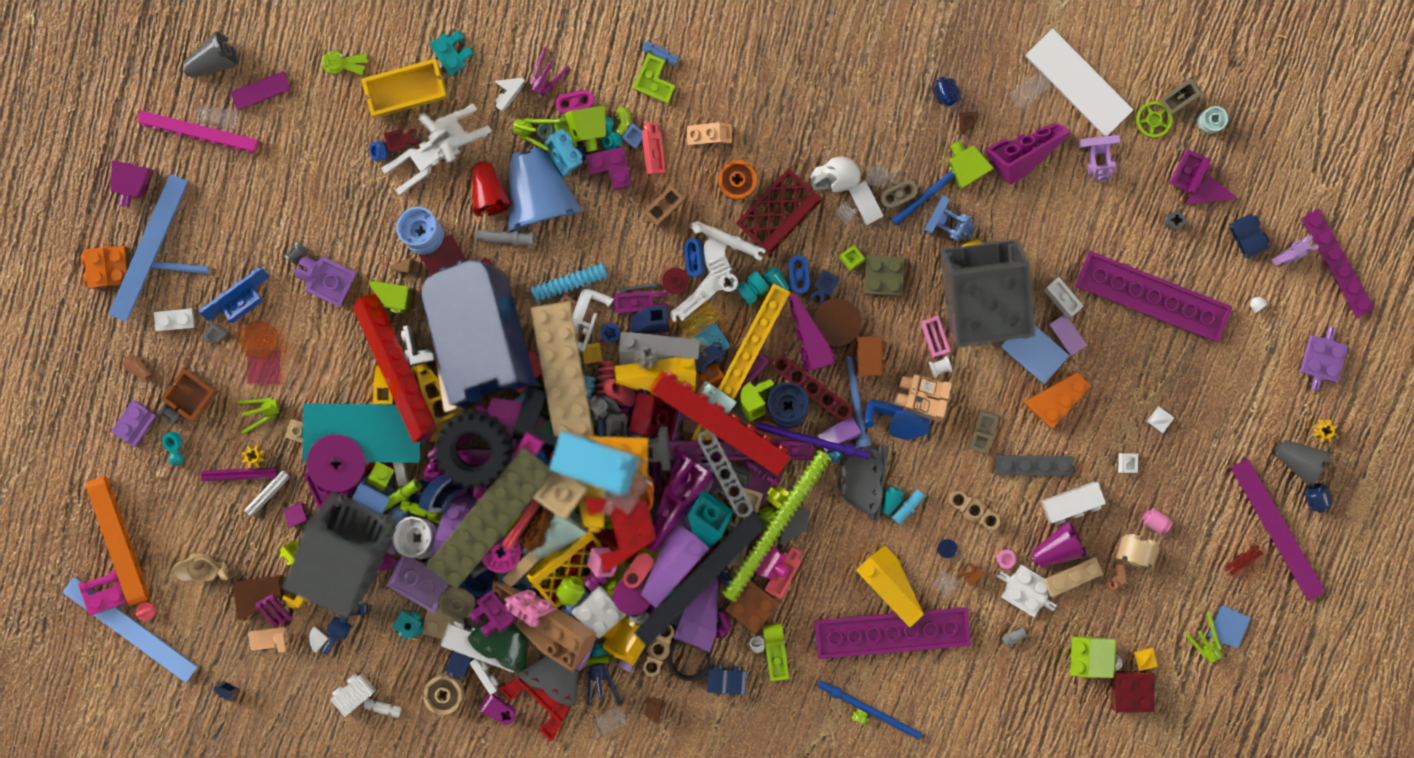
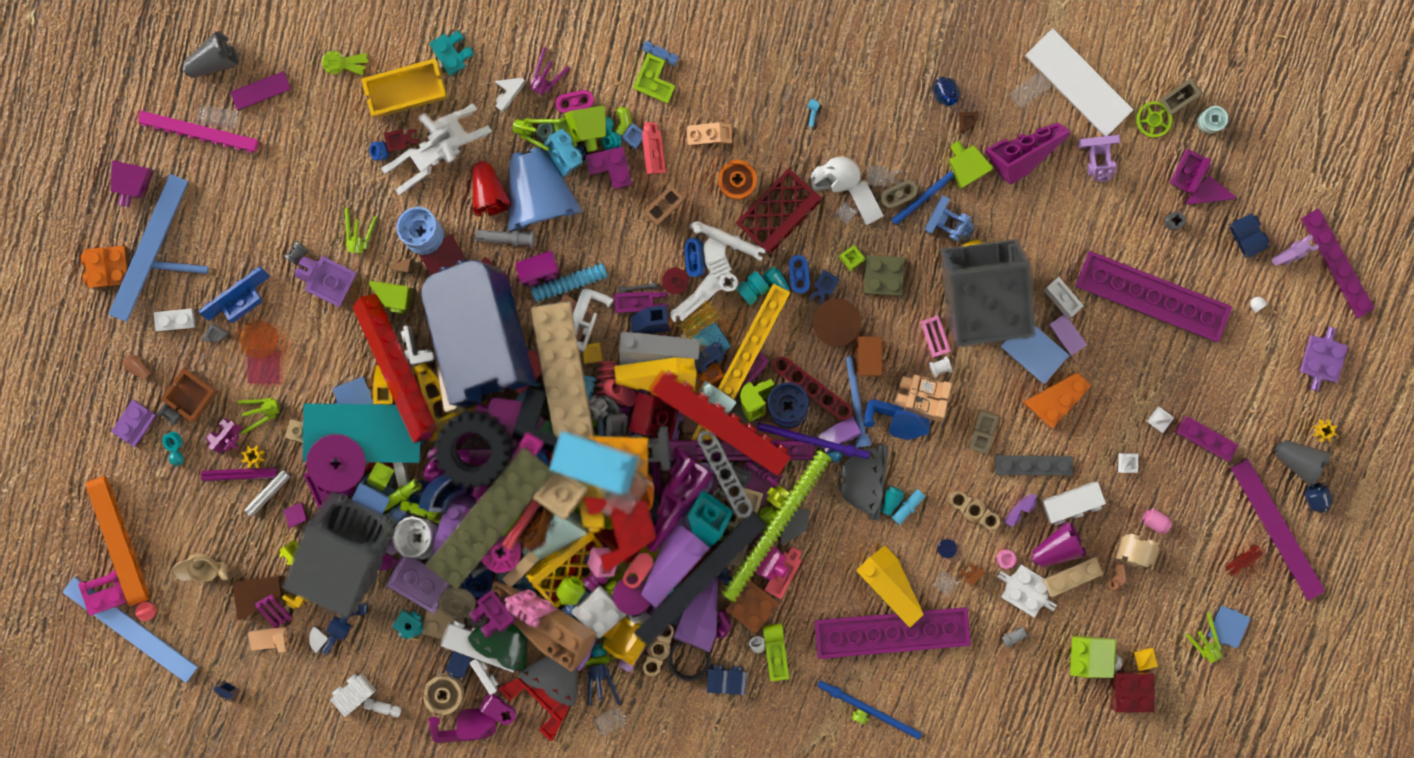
(226, 438): none -> magenta hips
(353, 392): none -> medium blue piece
(354, 242): none -> lime plant
(471, 725): none -> magenta piece
(537, 268): none -> magenta slope
(610, 332): blue tile -> none
(646, 357): light grey gear -> none
(653, 709): reddish brown slope -> none
(813, 105): none -> medium azure hand
(814, 347): magenta wedge -> none
(1026, 504): none -> medium lavender slope
(1206, 439): none -> magenta brick

